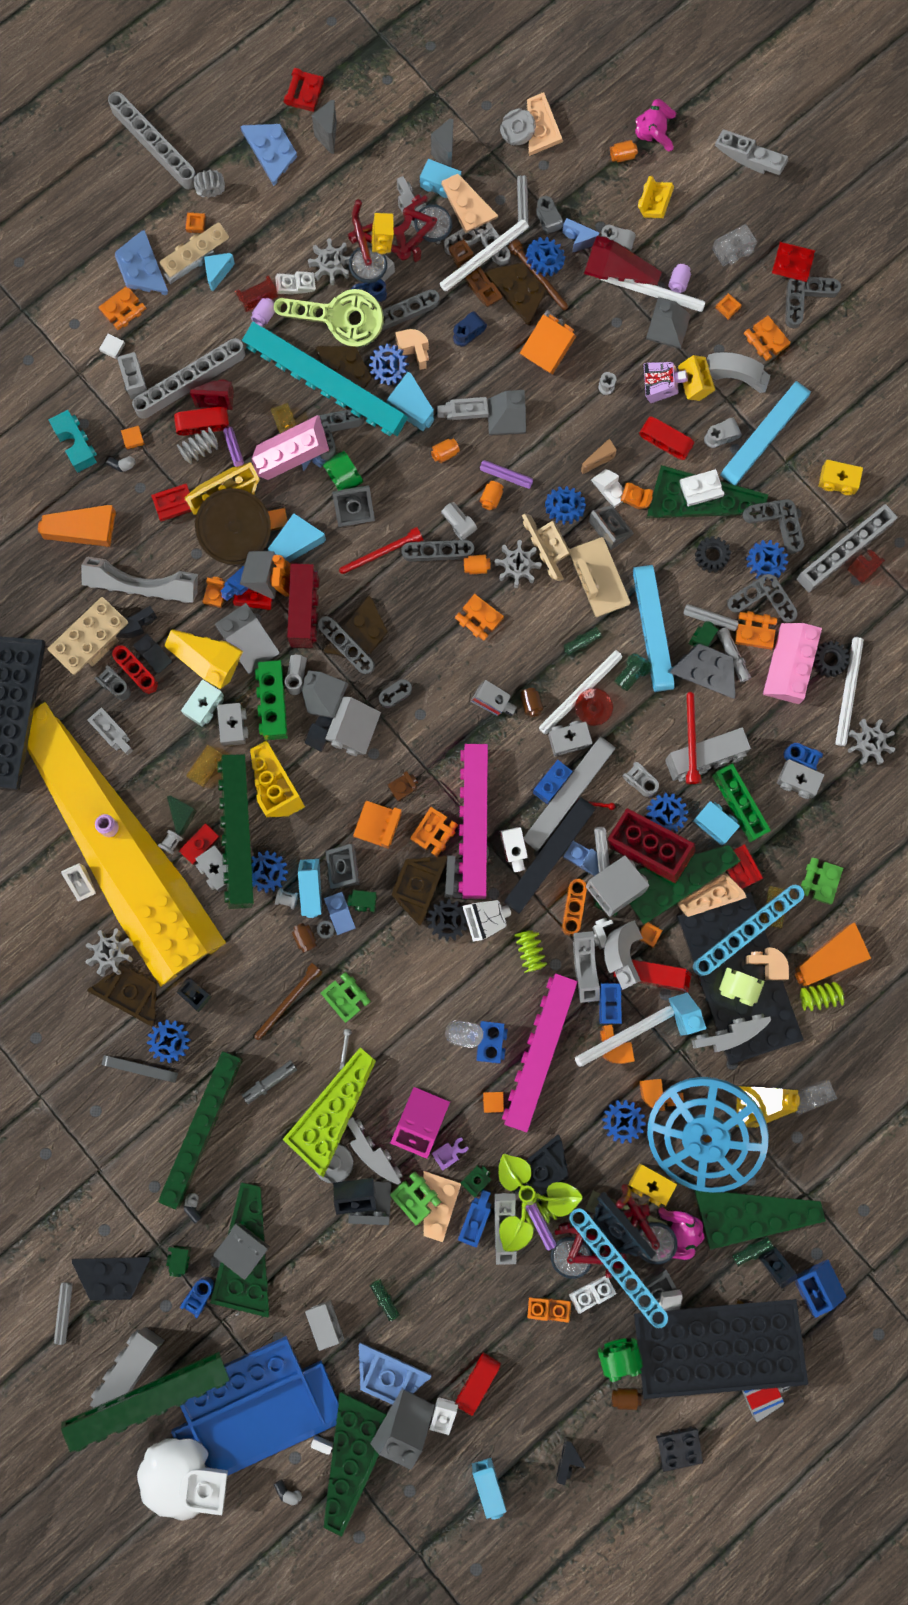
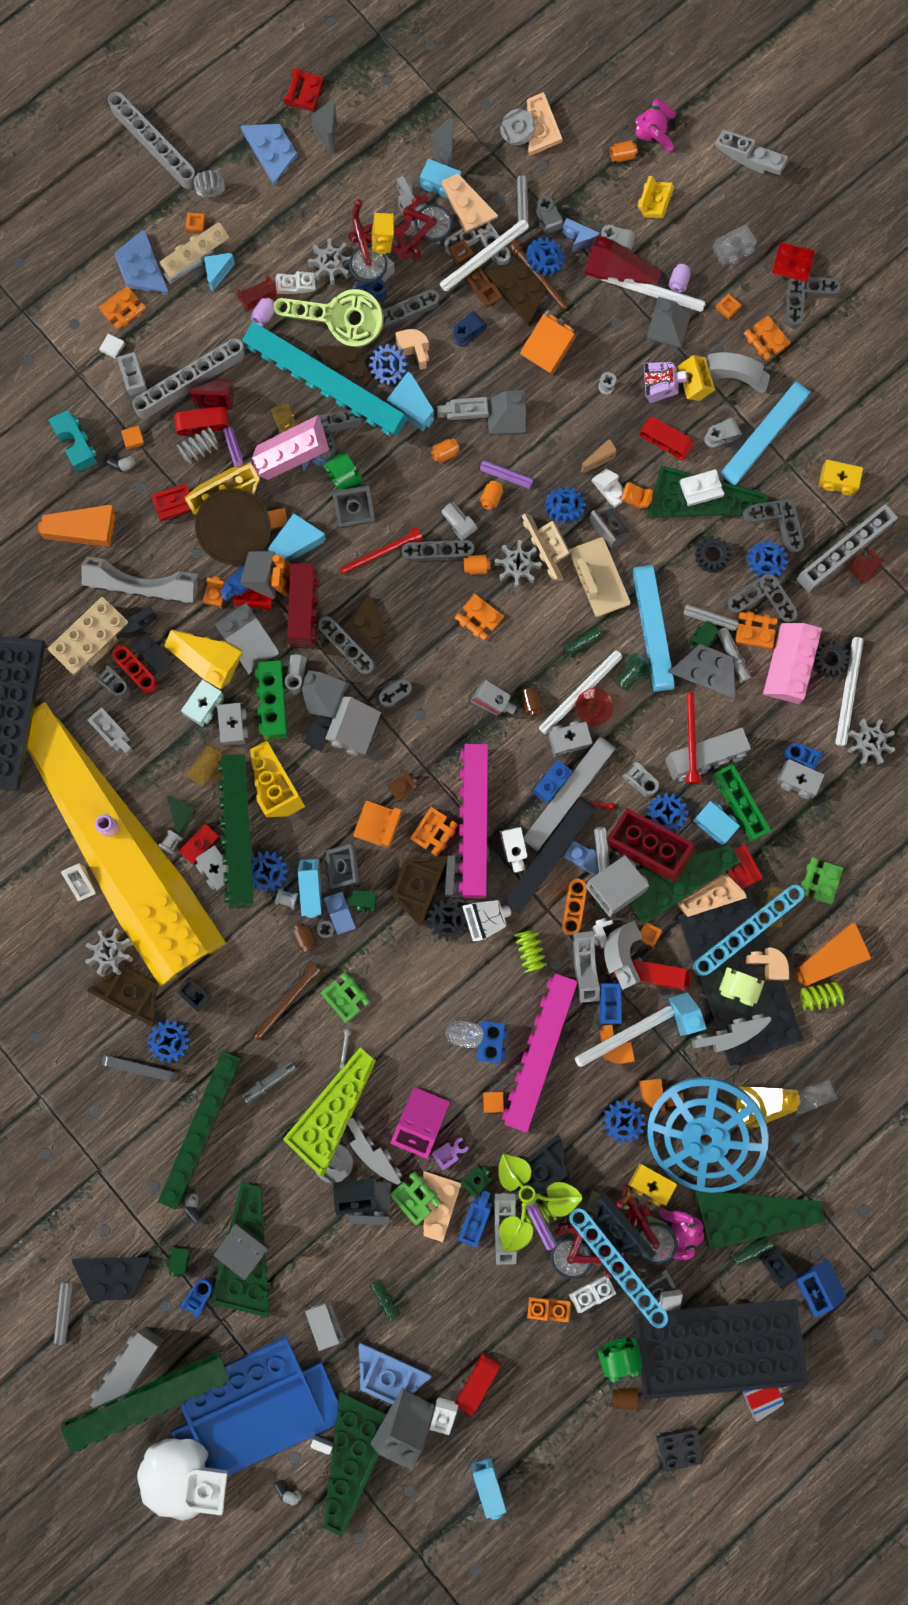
(568, 1456): black slope -> none

